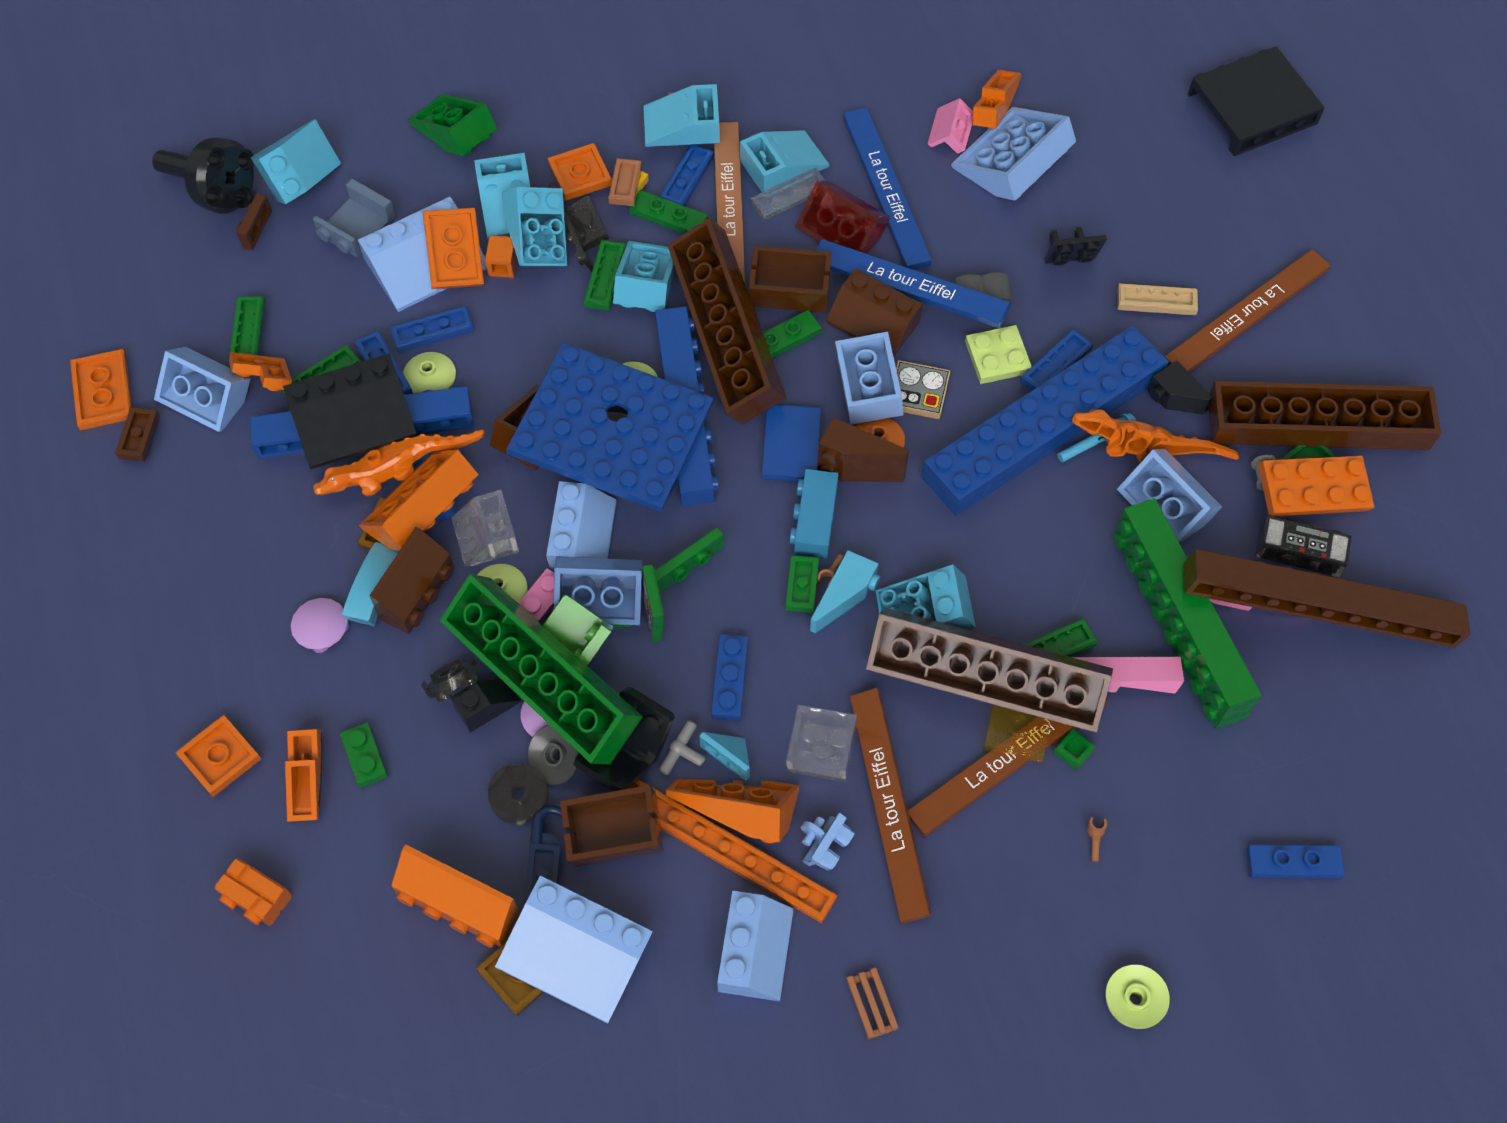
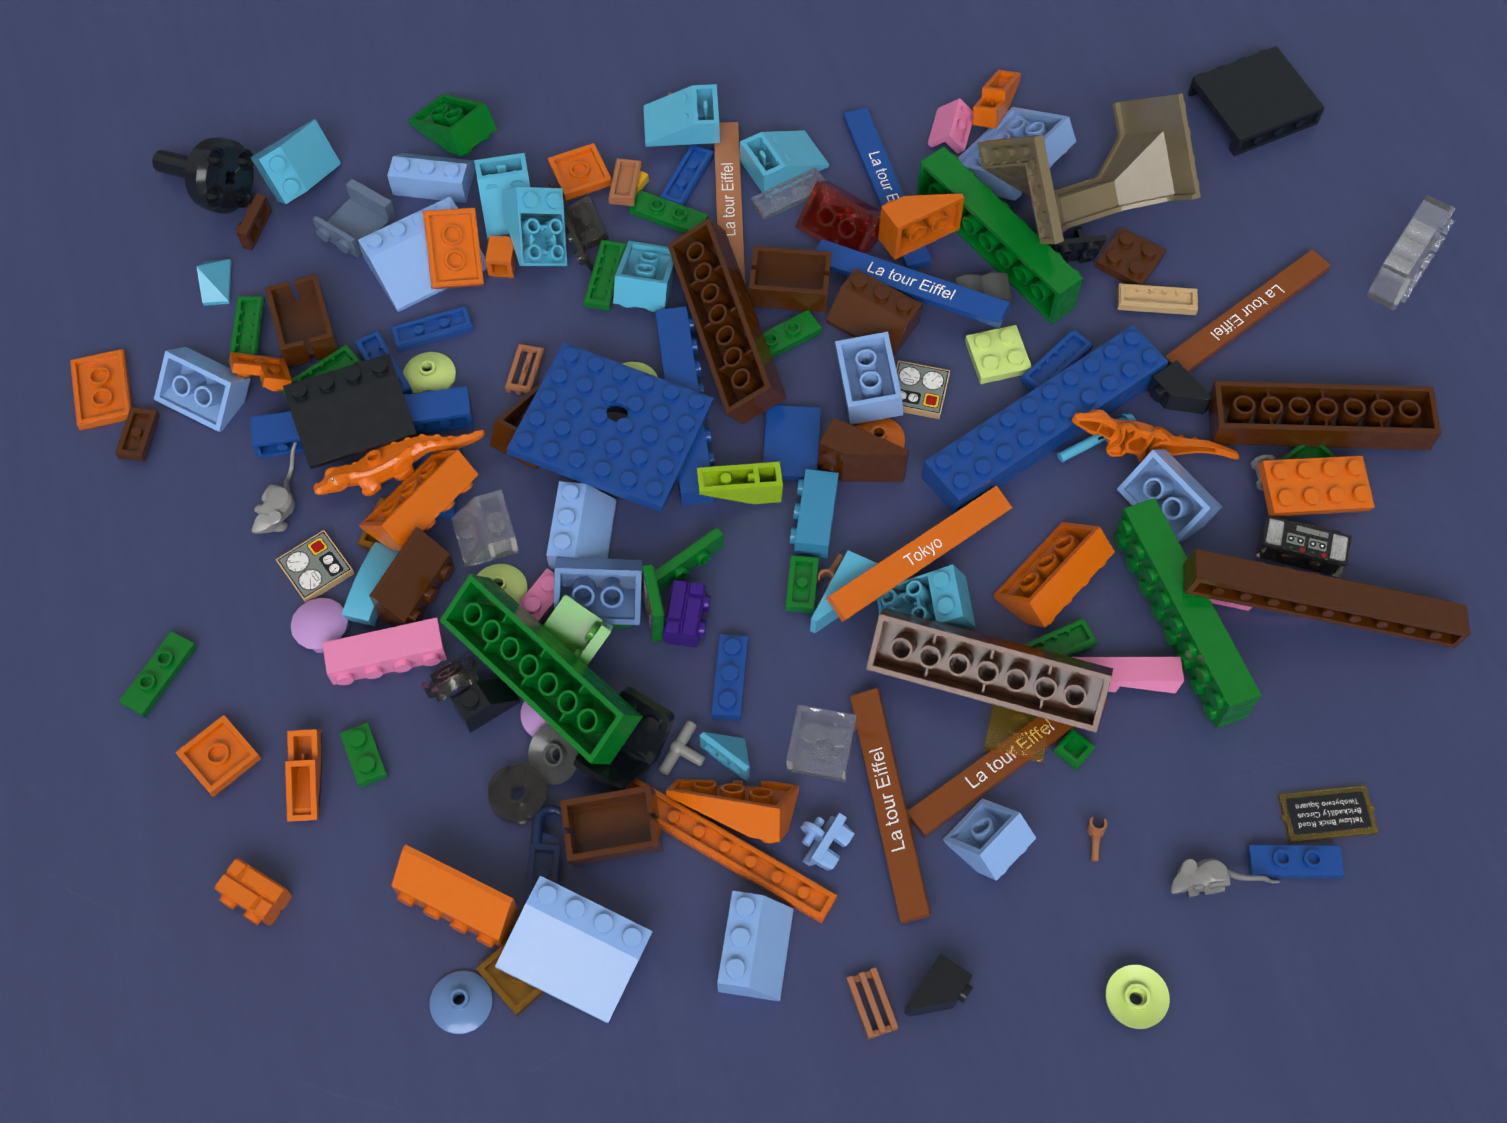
(157, 674): none -> green plate
(215, 281): none -> medium azure slope
(276, 506): none -> light grey animal
(302, 324): none -> reddish brown piece
(315, 566): none -> tile
(384, 651): none -> bright pink brick
(431, 177): none -> light blue slope
(469, 1014): none -> medium blue dish
(520, 387): none -> nougat tile
(685, 614): none -> dark purple brick
(742, 483): none -> lime slope
(918, 221): none -> orange slope
(918, 554): none -> orange tile
(940, 988): none -> black slope
(990, 838): none -> light blue slope
(1003, 238): none -> green brick
(1055, 573): none -> orange slope
(1130, 258): none -> reddish brown plate
(1145, 167): none -> dark tan panel
(1208, 876): none -> light grey animal
(1327, 814): none -> piece
(1412, 253): none -> clear brick

